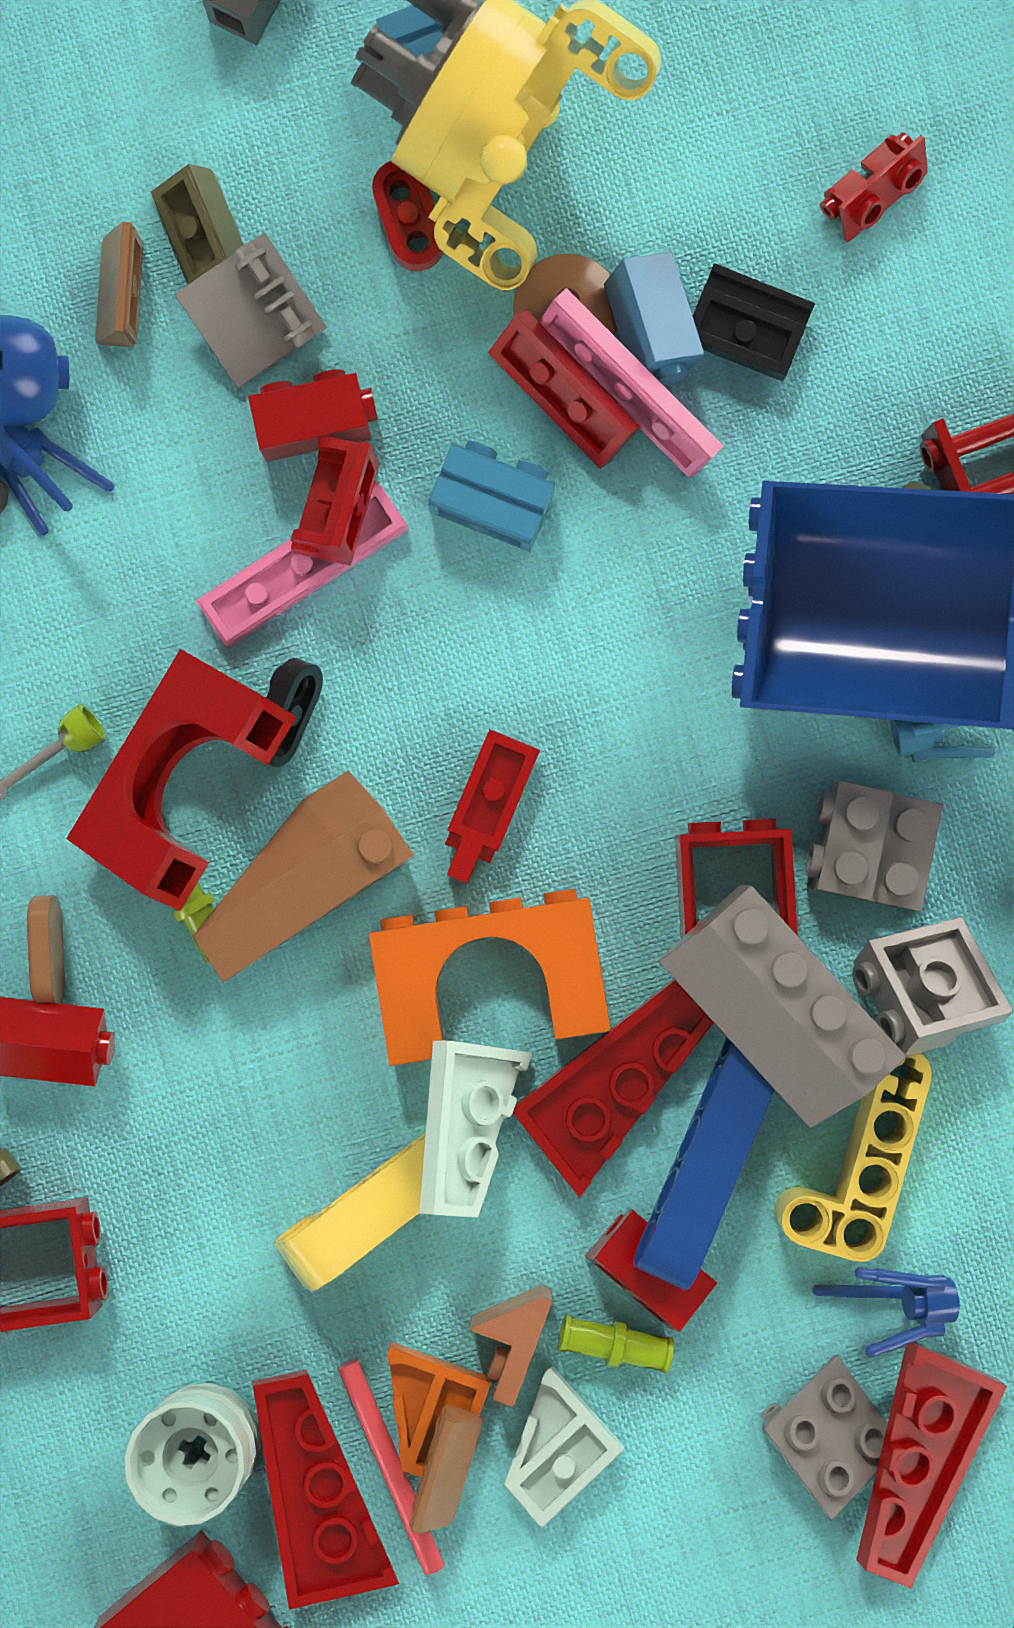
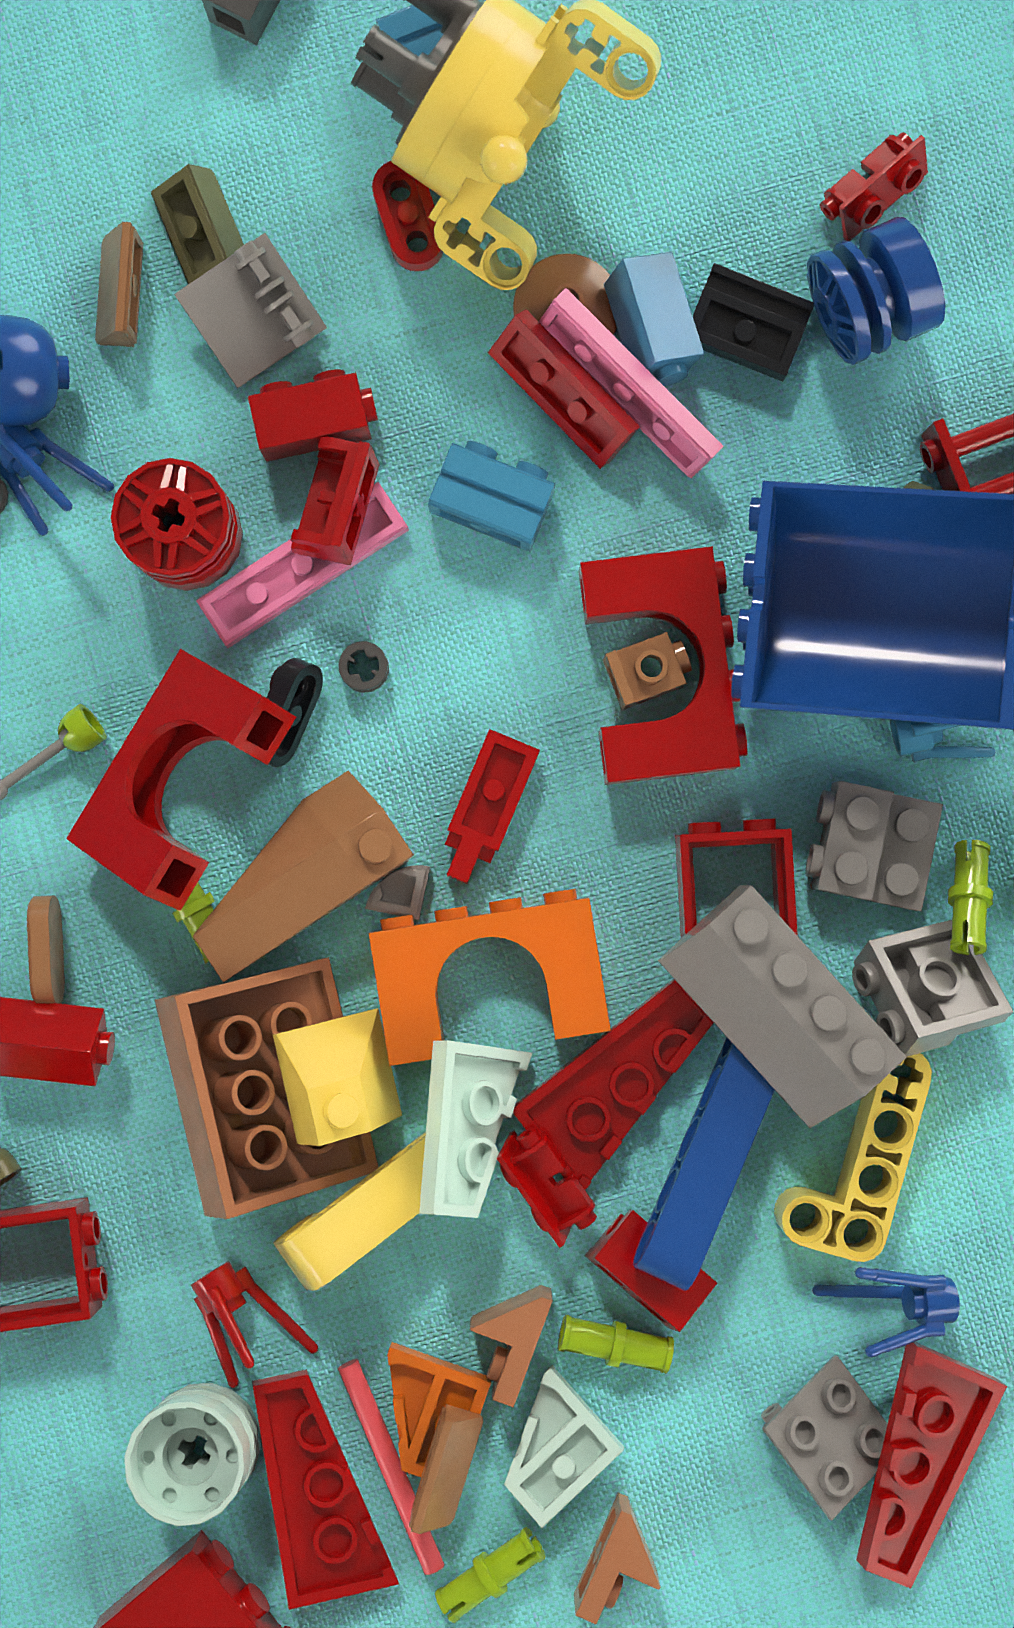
(186, 554): none -> red wheel
(220, 1295): none -> red plant
(236, 1094): none -> nougat slope
(337, 1078): none -> light yellow slope
(373, 653): none -> dark grey bush
(400, 892): none -> light grey tile
(489, 1575): none -> lime pin
(529, 1165): none -> red hinge
(617, 1550): none -> nougat slope
(629, 681): none -> medium nougat brick
(684, 592): none -> red arch
(876, 290): none -> blue wheel
(970, 897): none -> lime pin

